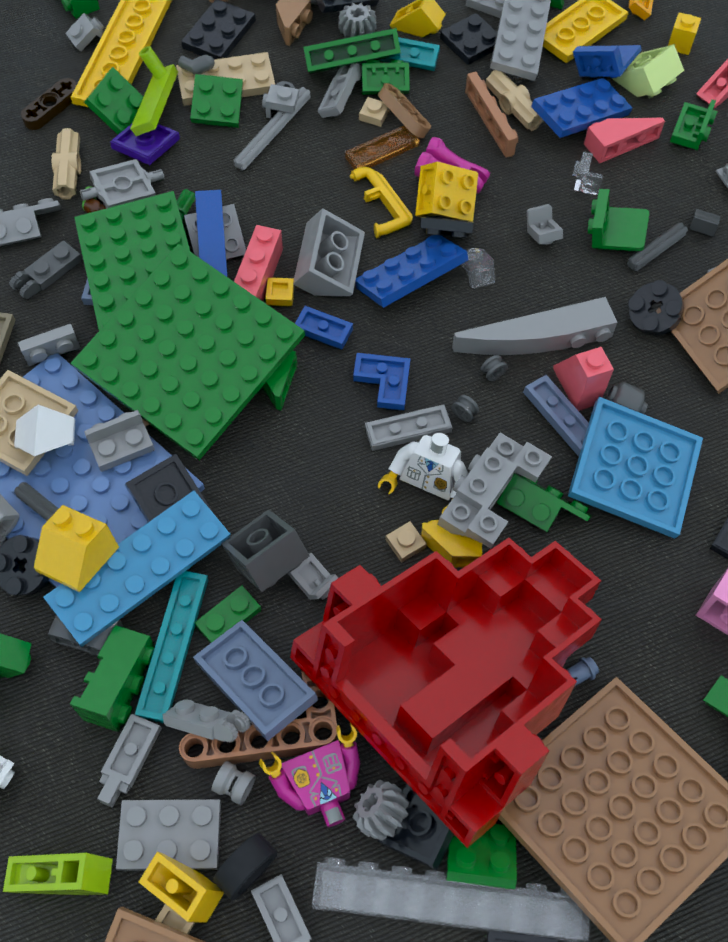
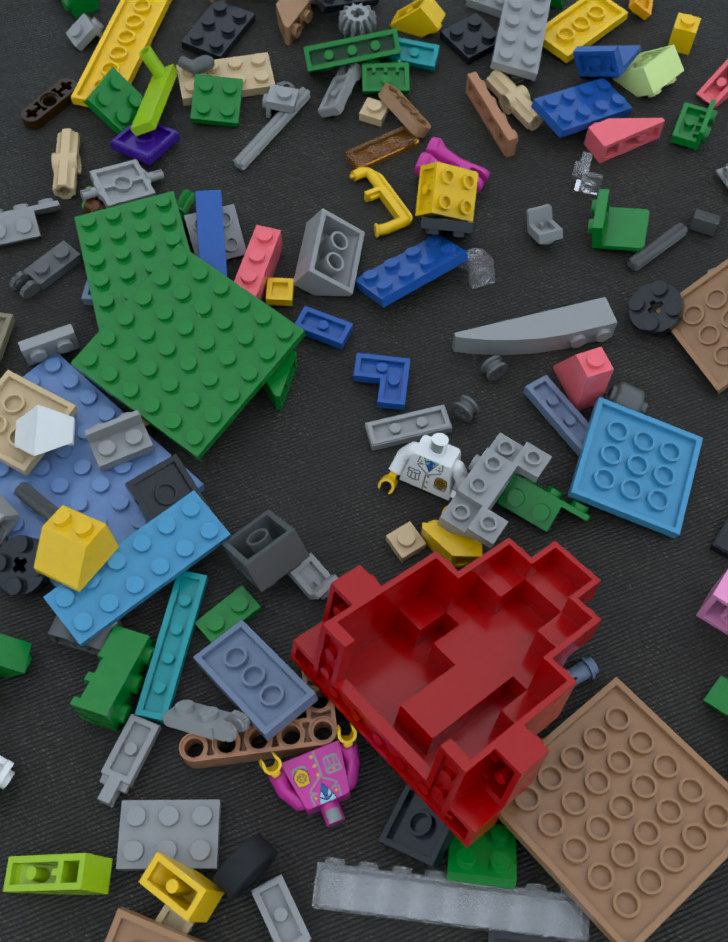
(233, 783): light grey wheel -> none
(381, 810): light grey gear -> none

